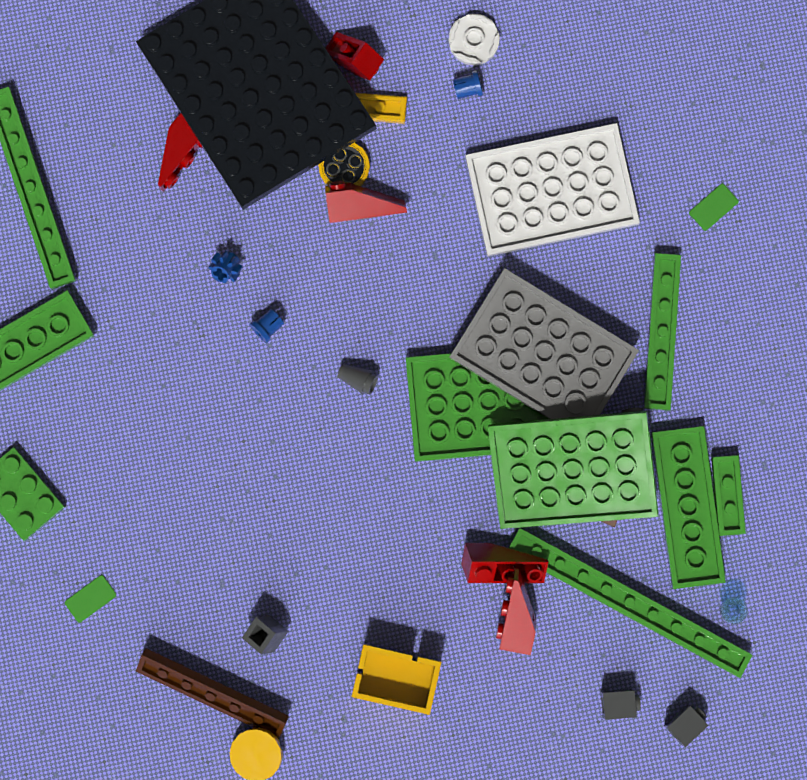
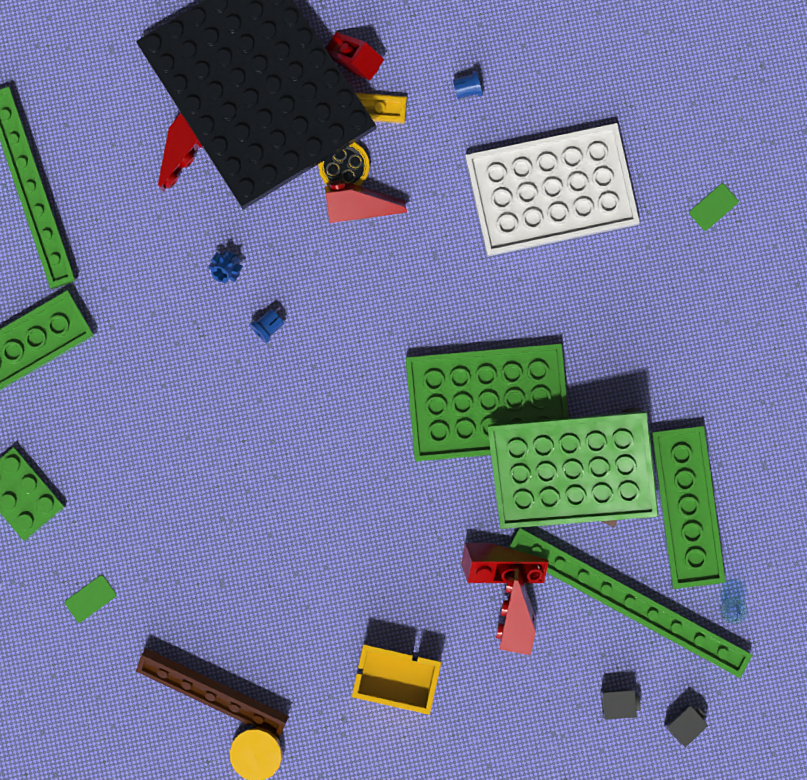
(265, 634): dark grey brick -> none
(358, 378): dark grey cone -> none
(473, 39): white tile -> none
(542, 351): light grey plate -> none
(662, 332): bright green plate -> none
(728, 495): bright green plate -> none

